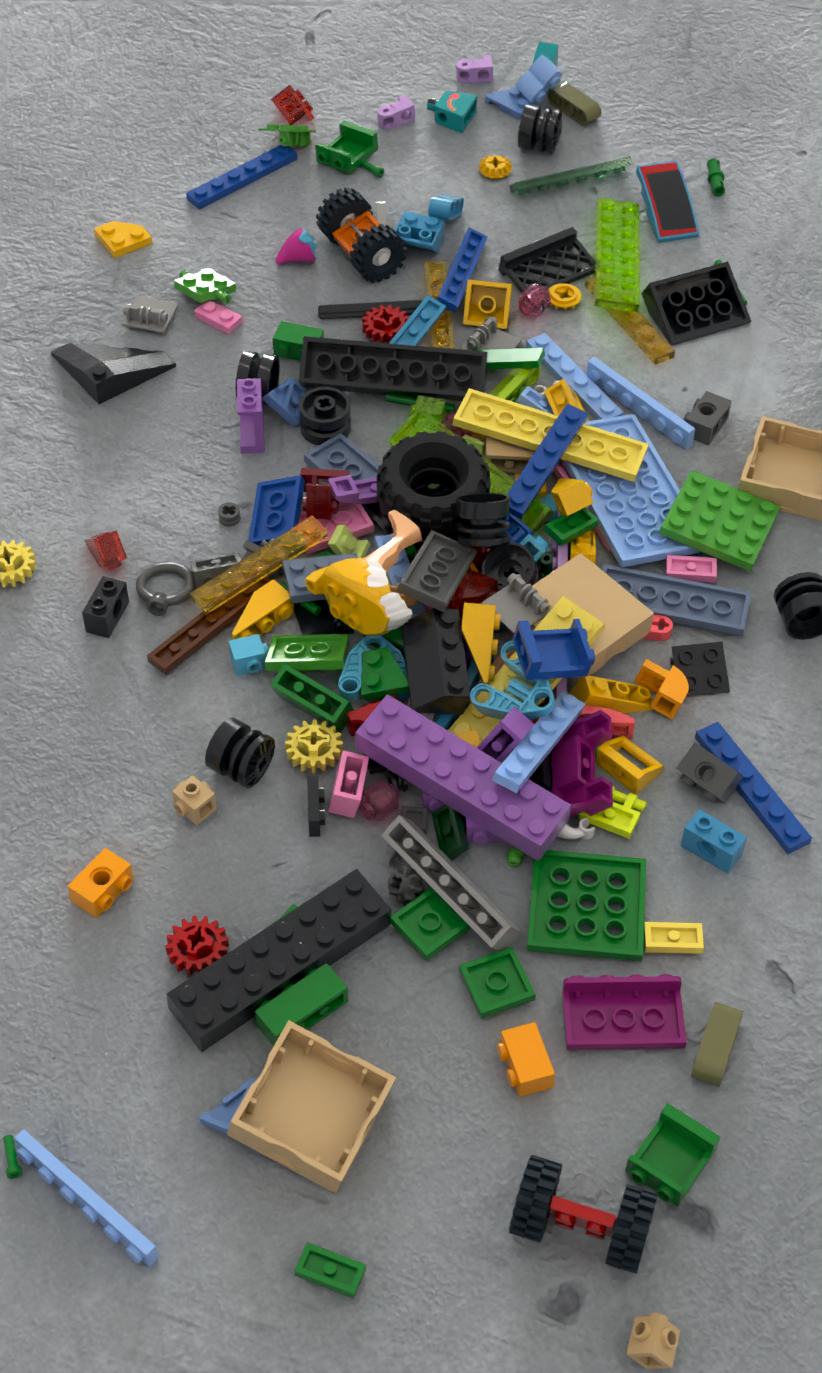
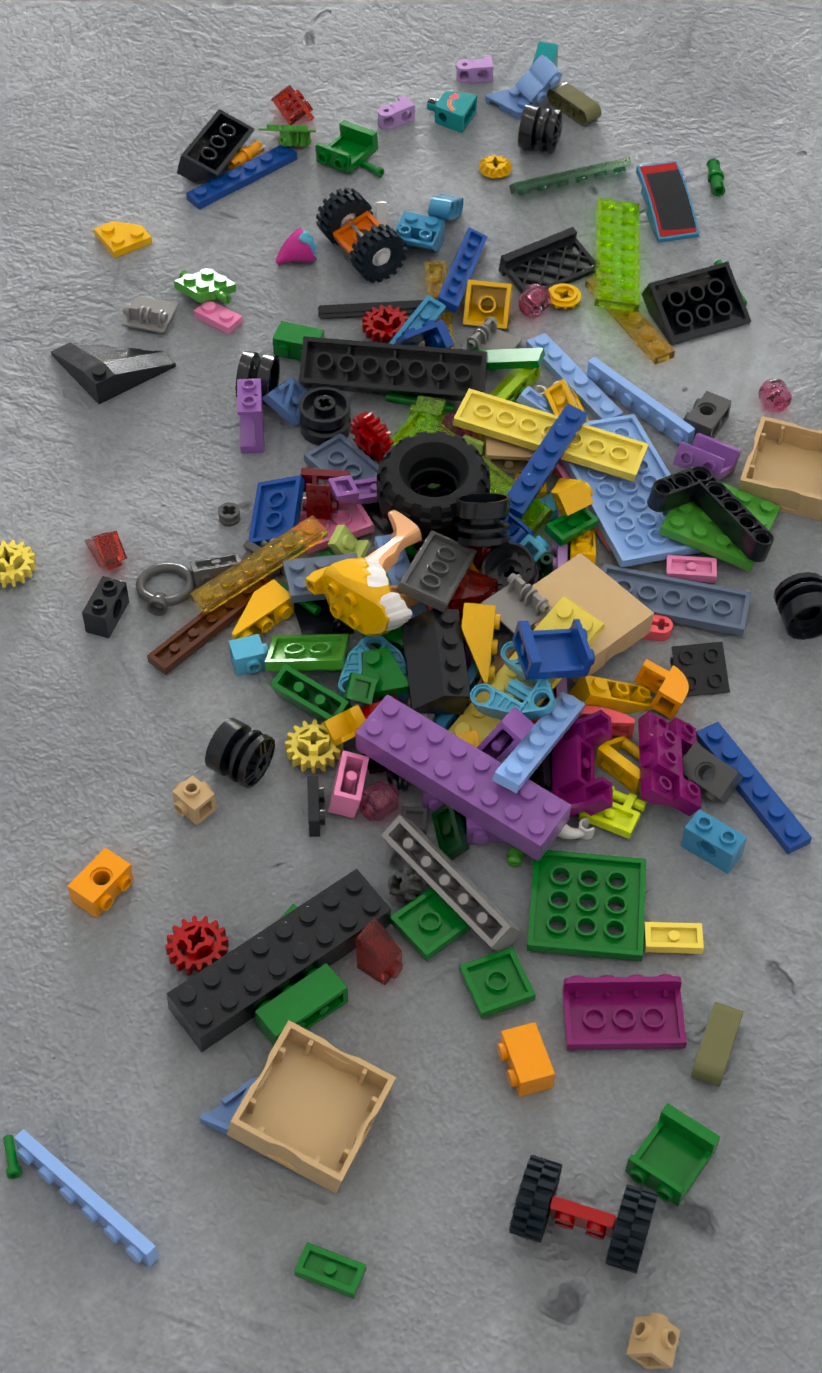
(213, 147): none -> black slope
(246, 154): none -> light orange pin
(344, 725): none -> yellow panel
(360, 688): none -> green tile
(371, 435): none -> red gear
(378, 953): none -> clear red slope
(433, 333): none -> blue bracket
(662, 764): none -> magenta bracket
(709, 453): none -> medium lavender panel
(718, 504): none -> black beam
(775, 395): none -> clear pink head

